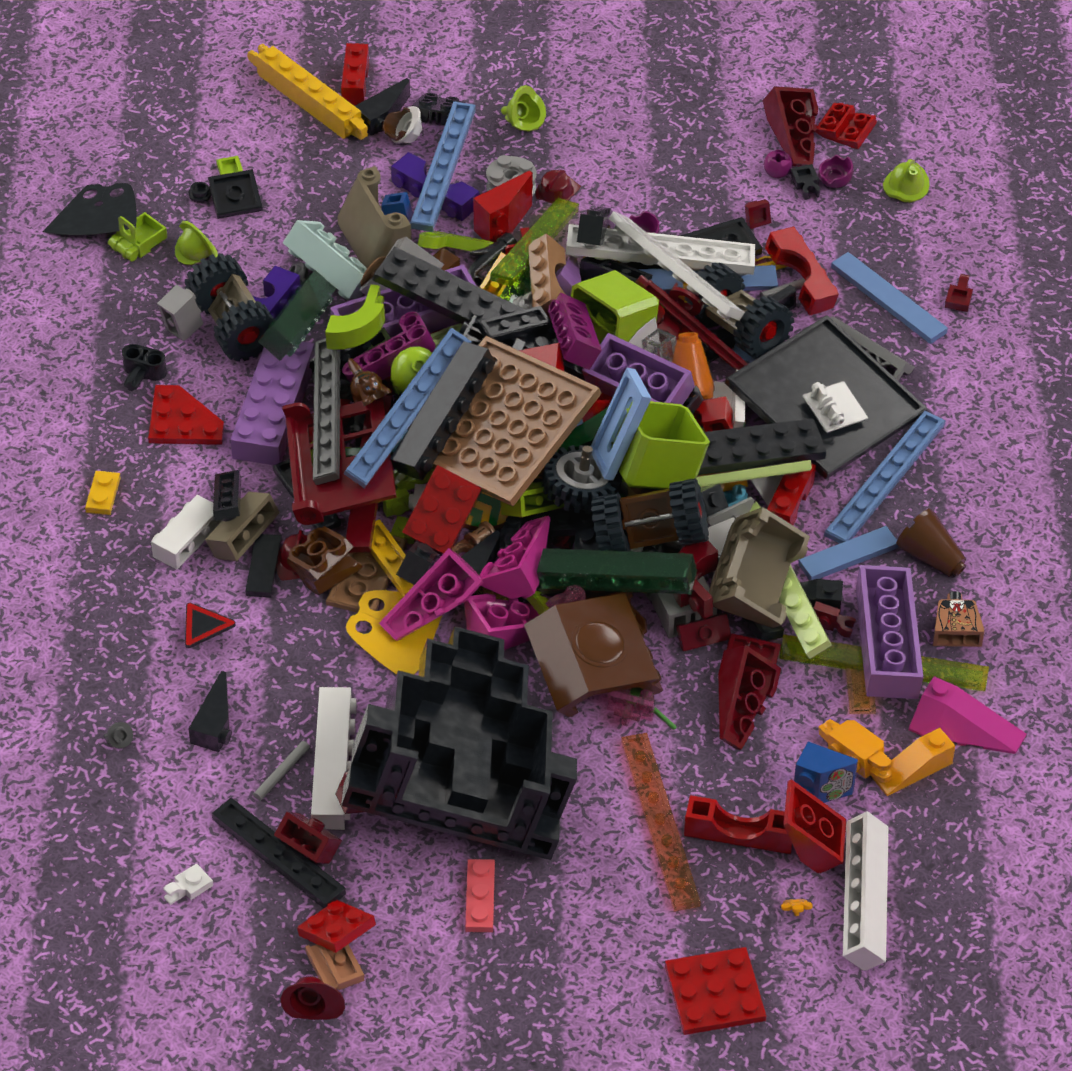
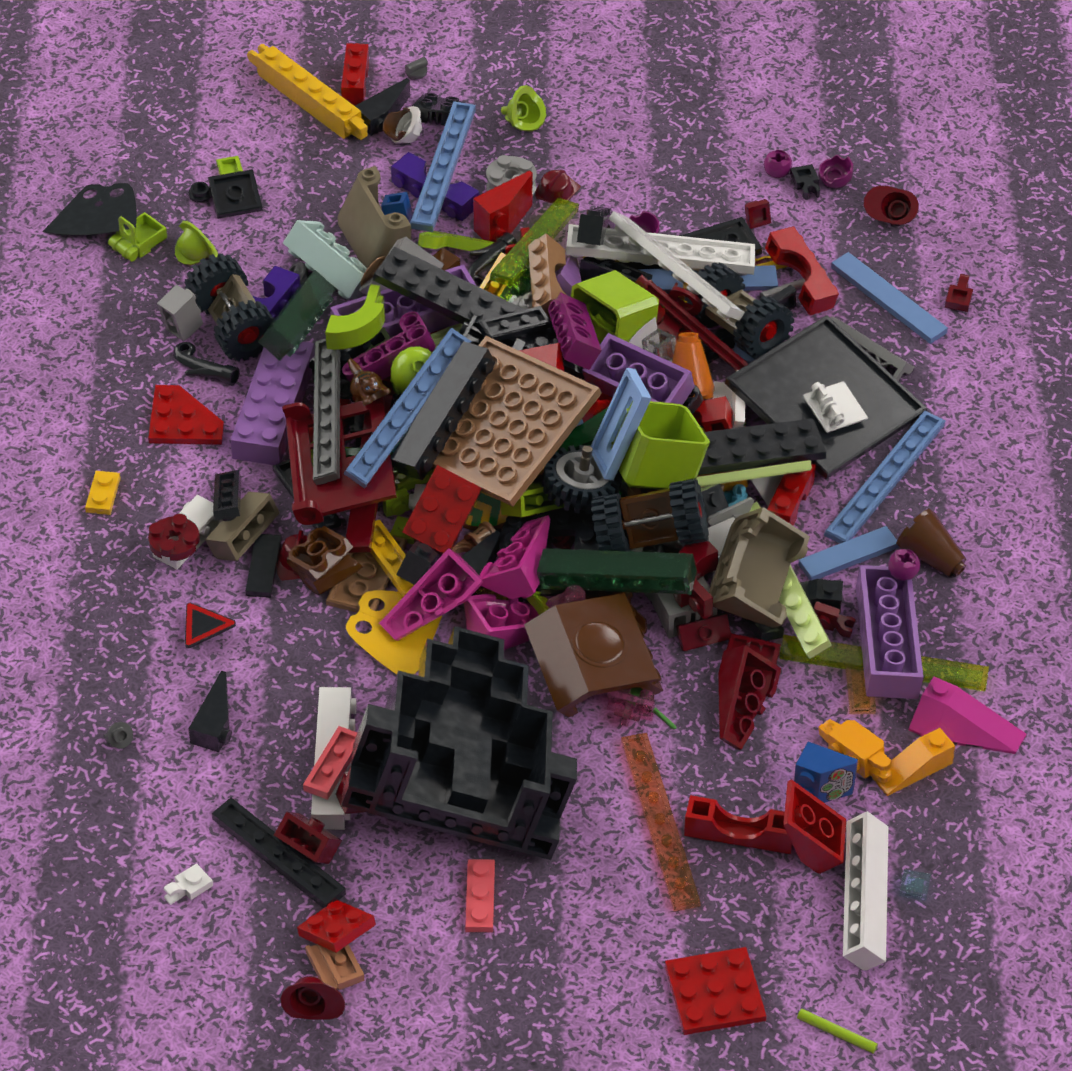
(142, 364): black beam -> none
(172, 526): none -> dark red plate
(199, 367): none -> black plant
(281, 770): light grey bar -> none
(331, 764): none -> coral plate
(417, 68): none -> dark grey plate
(792, 119): dark red wedge -> none
(797, 905): light orange plant -> none
(837, 1031): none -> lime bar
(846, 126): red slope -> none
(891, 205): none -> dark red piece
(904, 564): none -> magenta piece
(907, 182): lime helmet -> none
(915, 884): none -> clear light blue tile
(958, 622): nougat torso -> none

